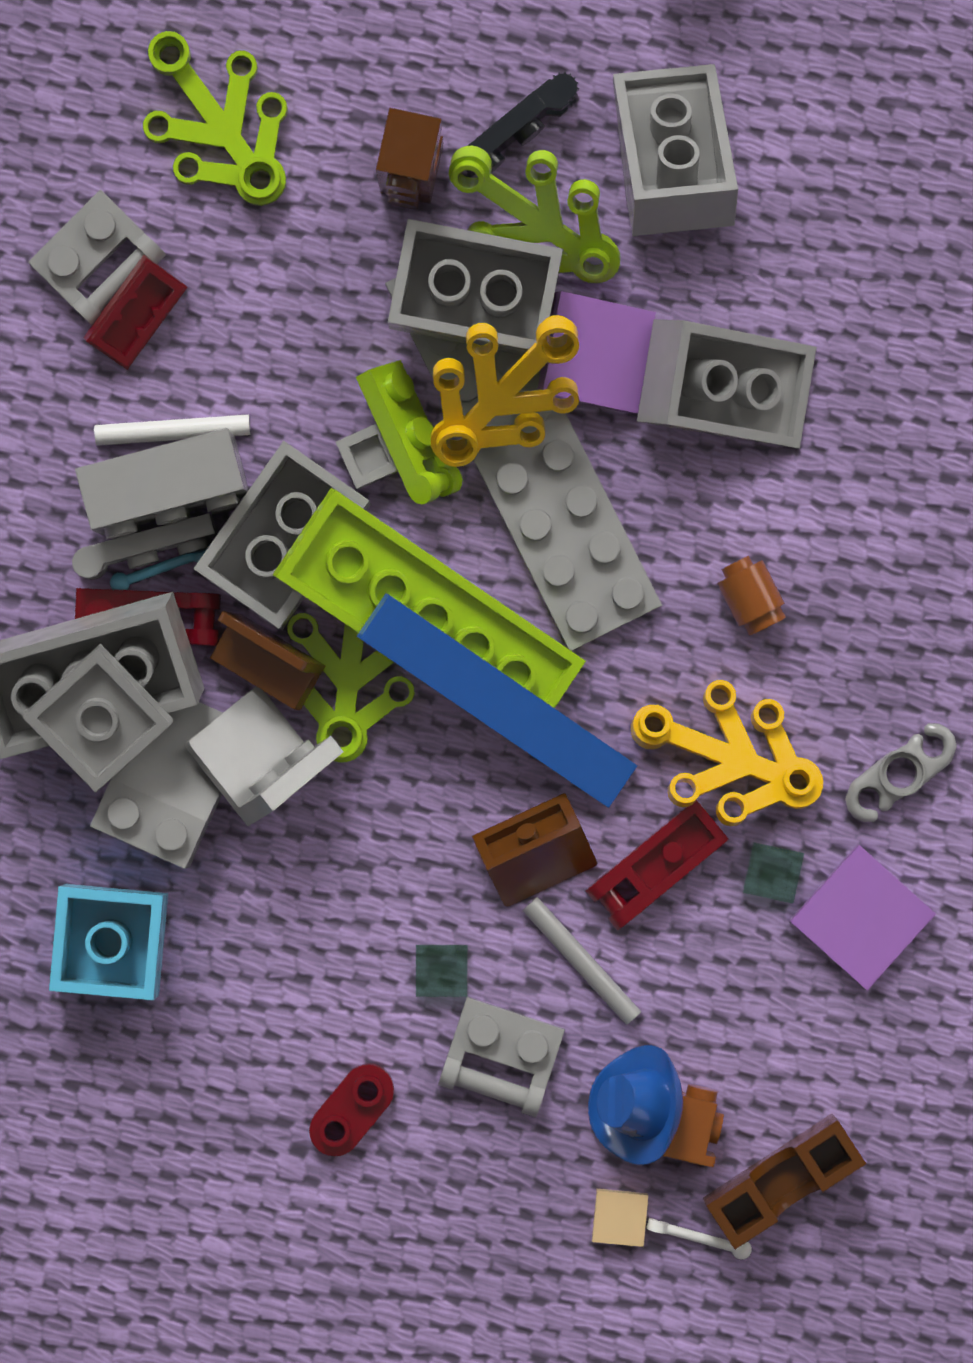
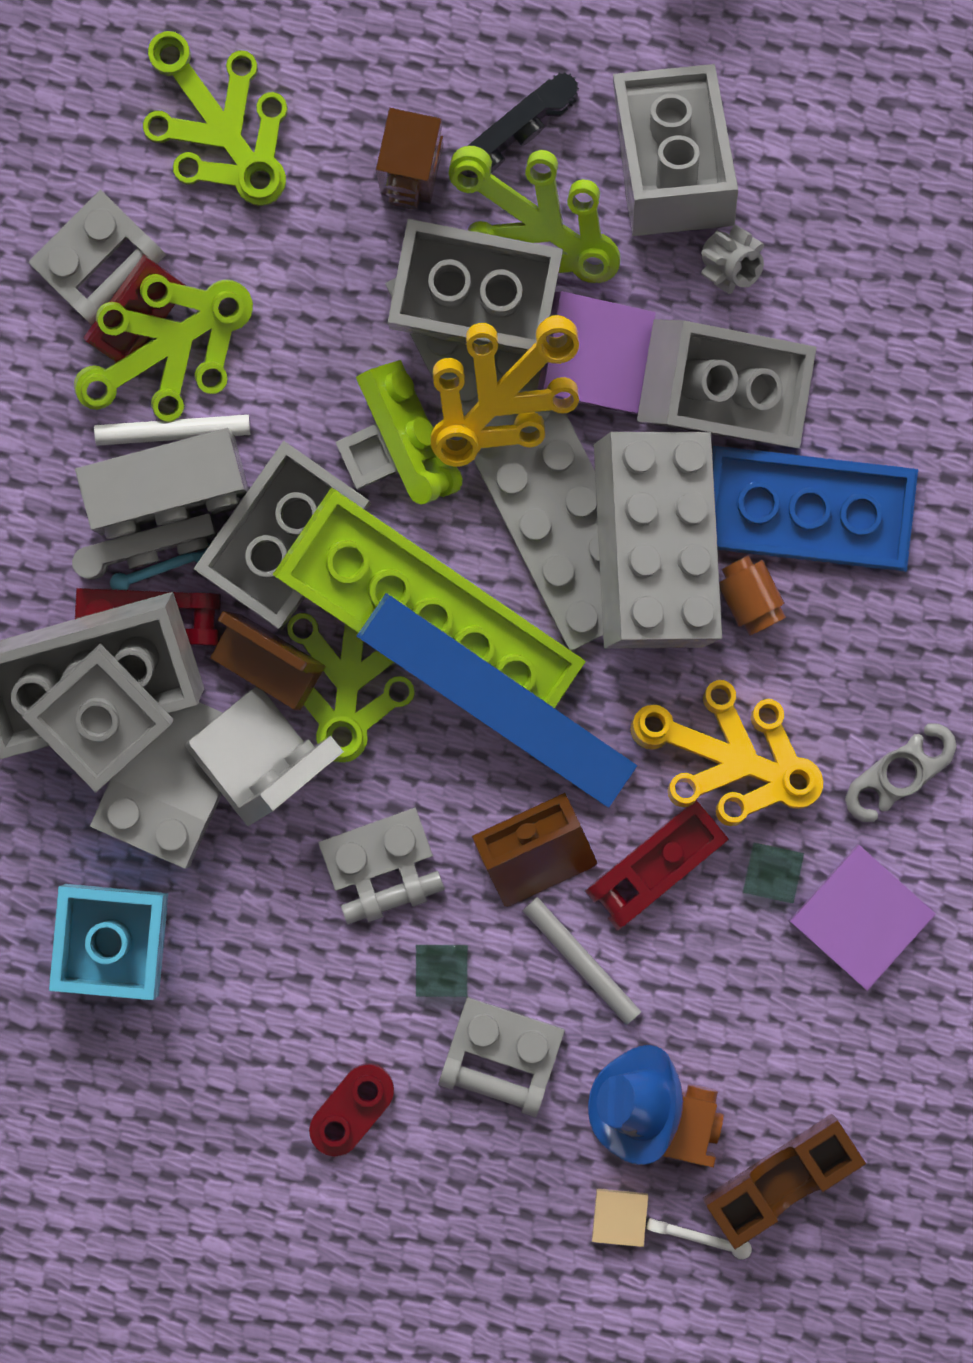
(171, 340): none -> lime plant
(375, 851): none -> light grey plate
(657, 540): none -> light grey brick
(732, 259): none -> light grey gear
(813, 508): none -> blue tile

